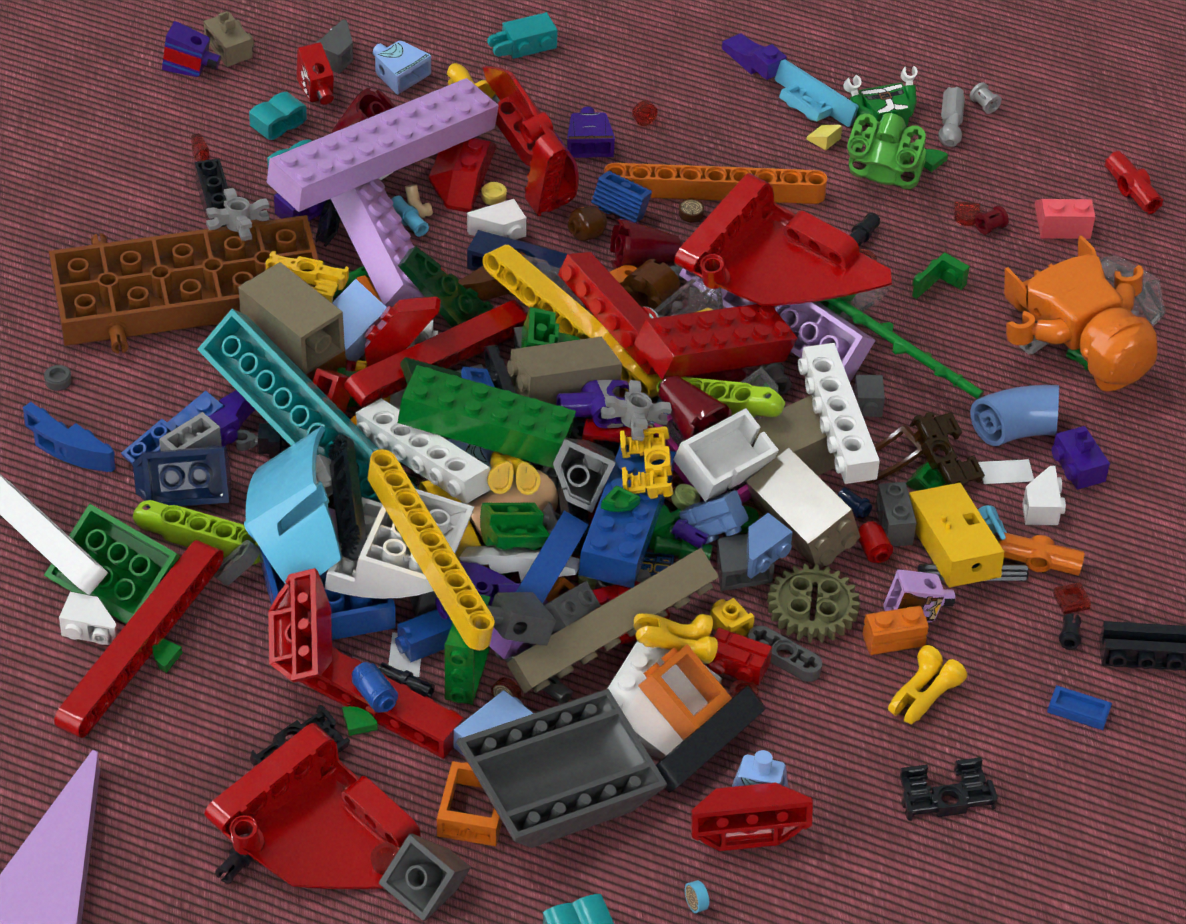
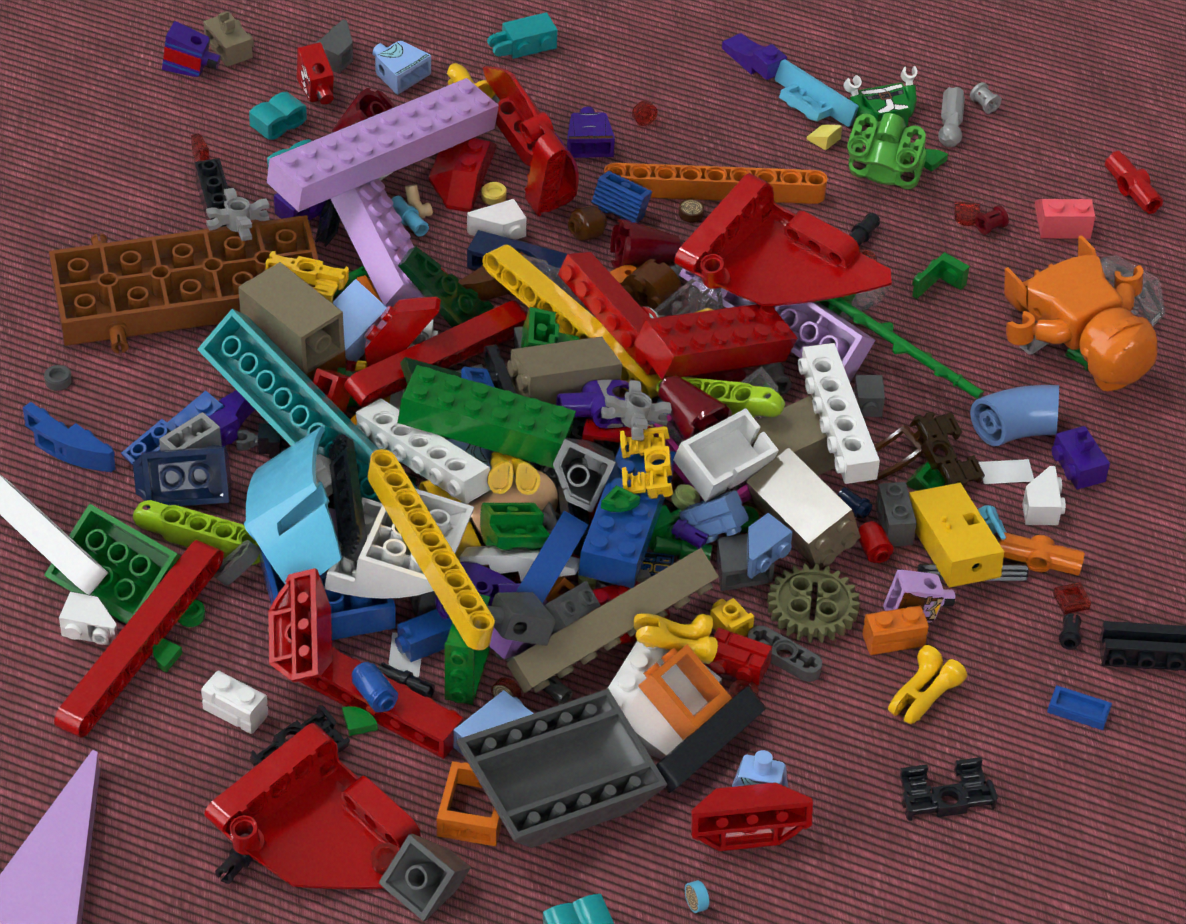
(193, 615): none -> green tile
(234, 702): none -> white brick

